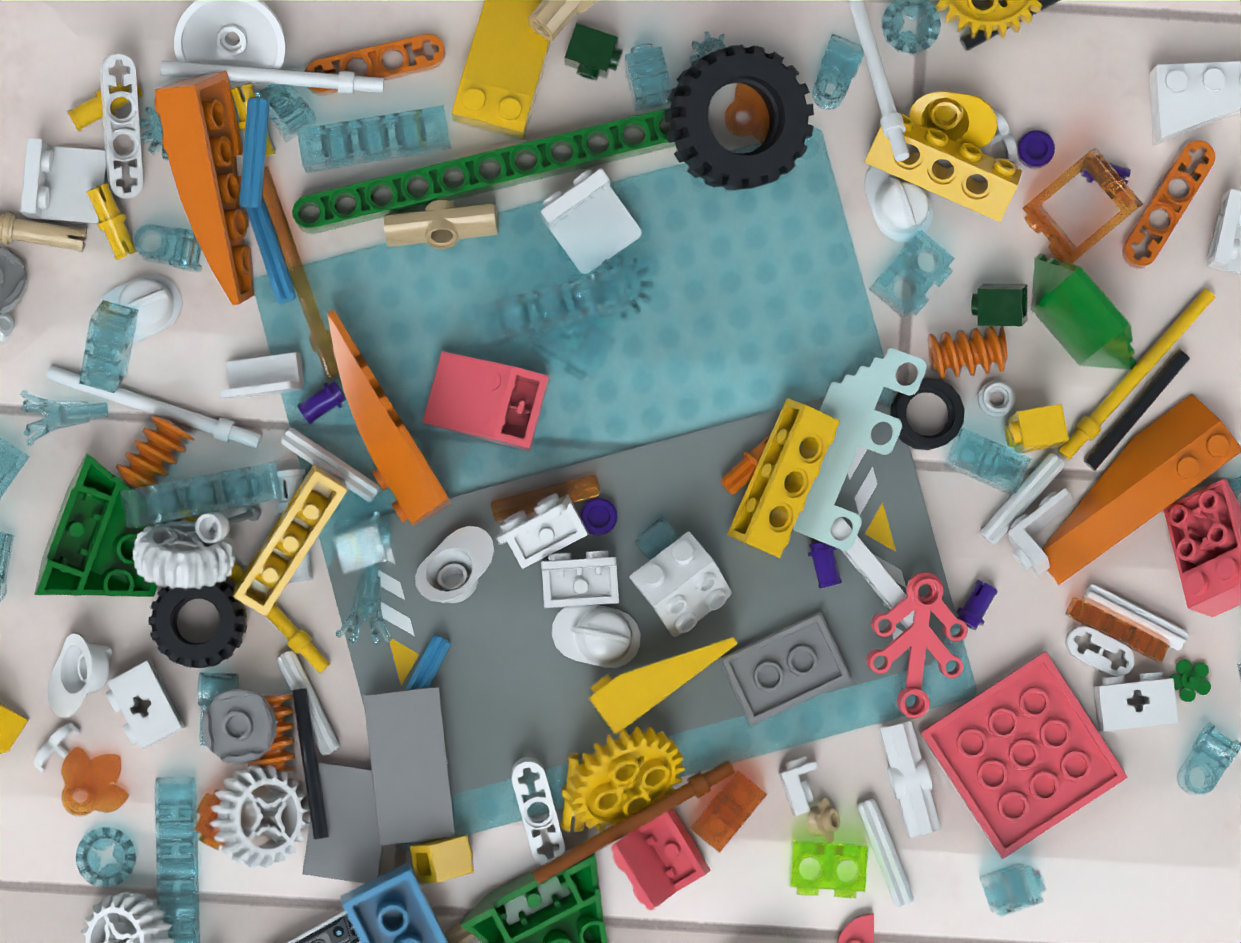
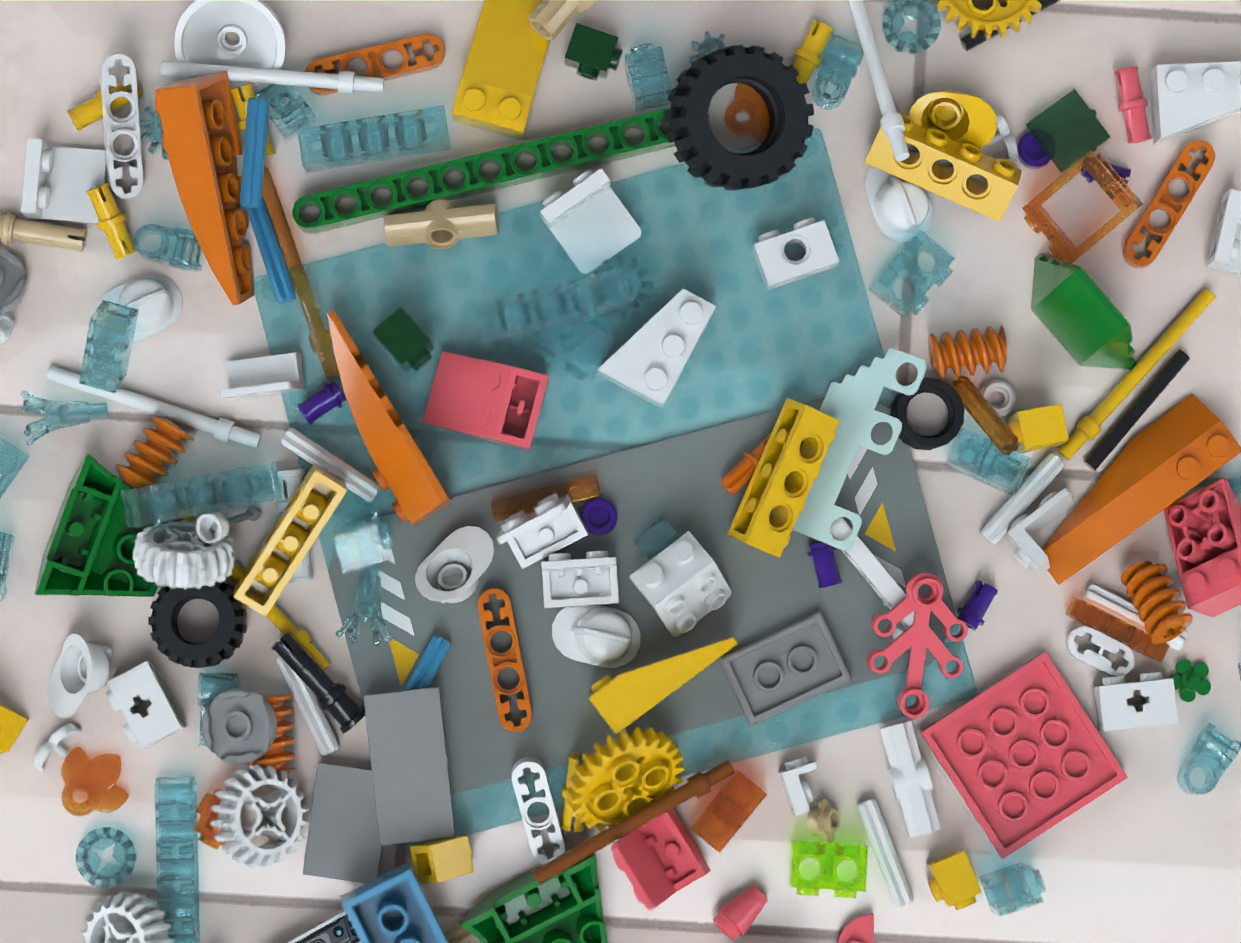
(310, 763): black bar -> none
(330, 695): none -> black pin
(404, 341): none -> dark green brick
(508, 659): none -> orange beam
(660, 350): none -> white wedge
(739, 913): none -> coral cone
(778, 269): none -> white brick
(808, 55): none -> yellow pin
(954, 880): none -> yellow brick
(986, 416): none -> clear orange axle
(1000, 304): dark green brick -> none
(1068, 130): none -> clear green piece
(1132, 104): none -> coral pin
(1156, 601): none -> orange piece

